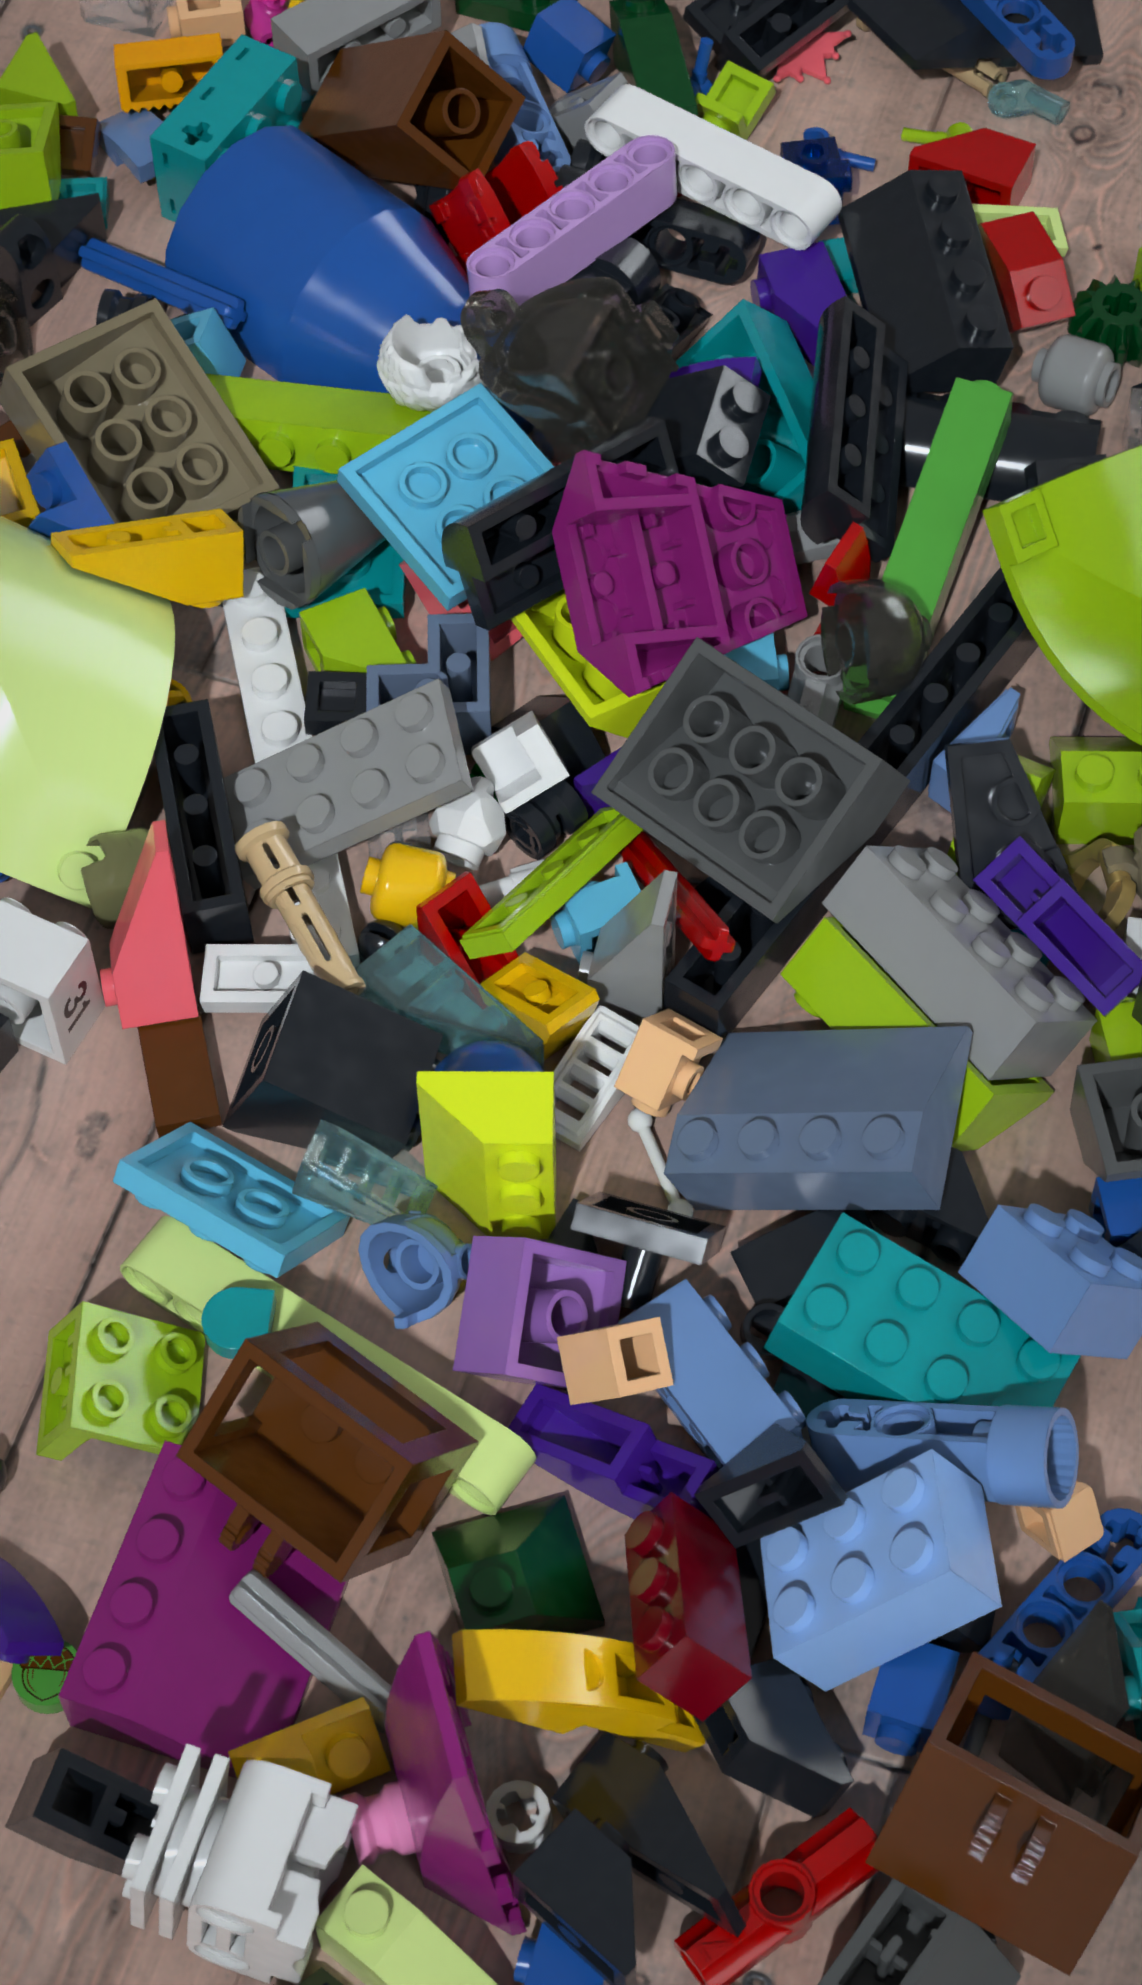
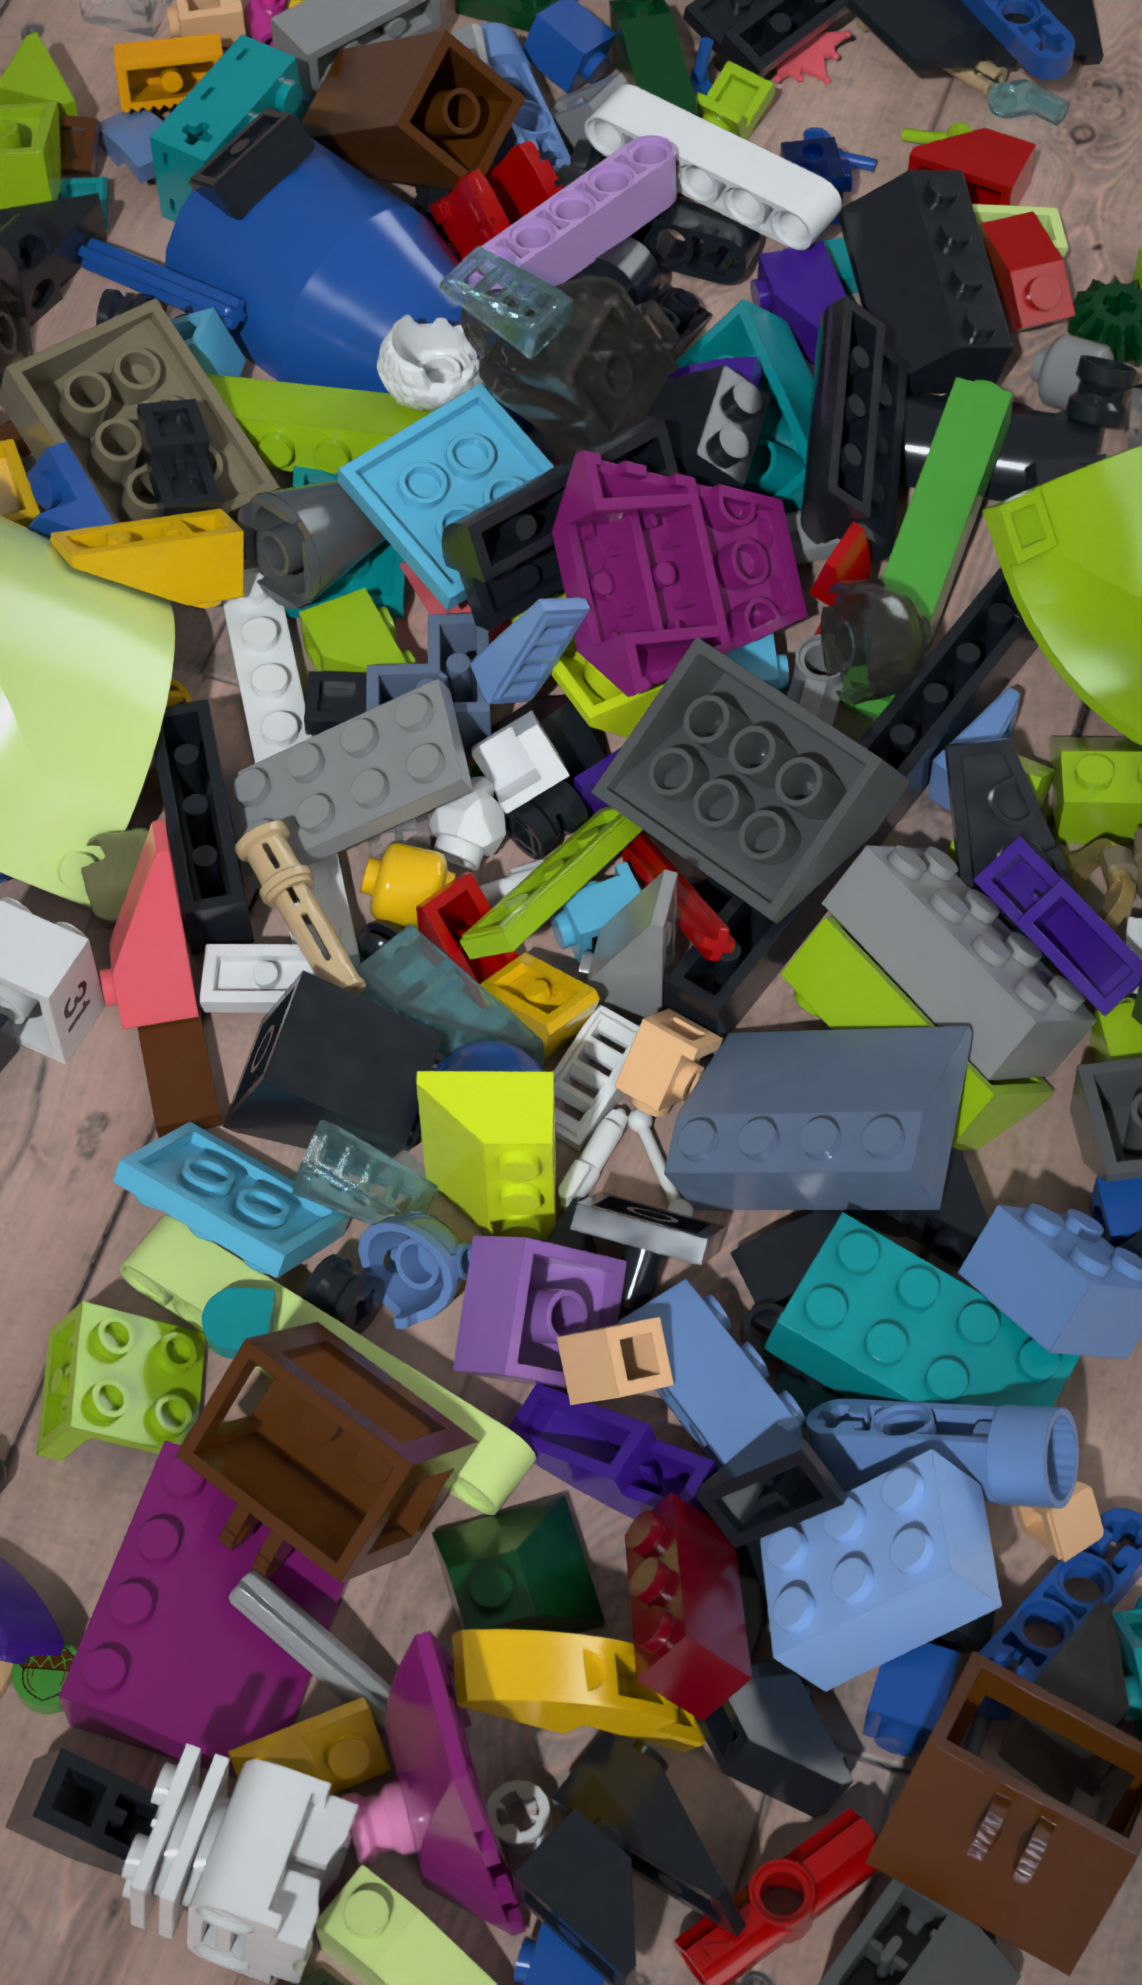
(177, 457): none -> black slope
(253, 162): none -> black slope
(345, 1293): none -> black wheel
(522, 332): none -> clear light blue slope
(528, 650): none -> medium blue slope
(587, 1168): none -> white piece
(1100, 391): none -> black wheel

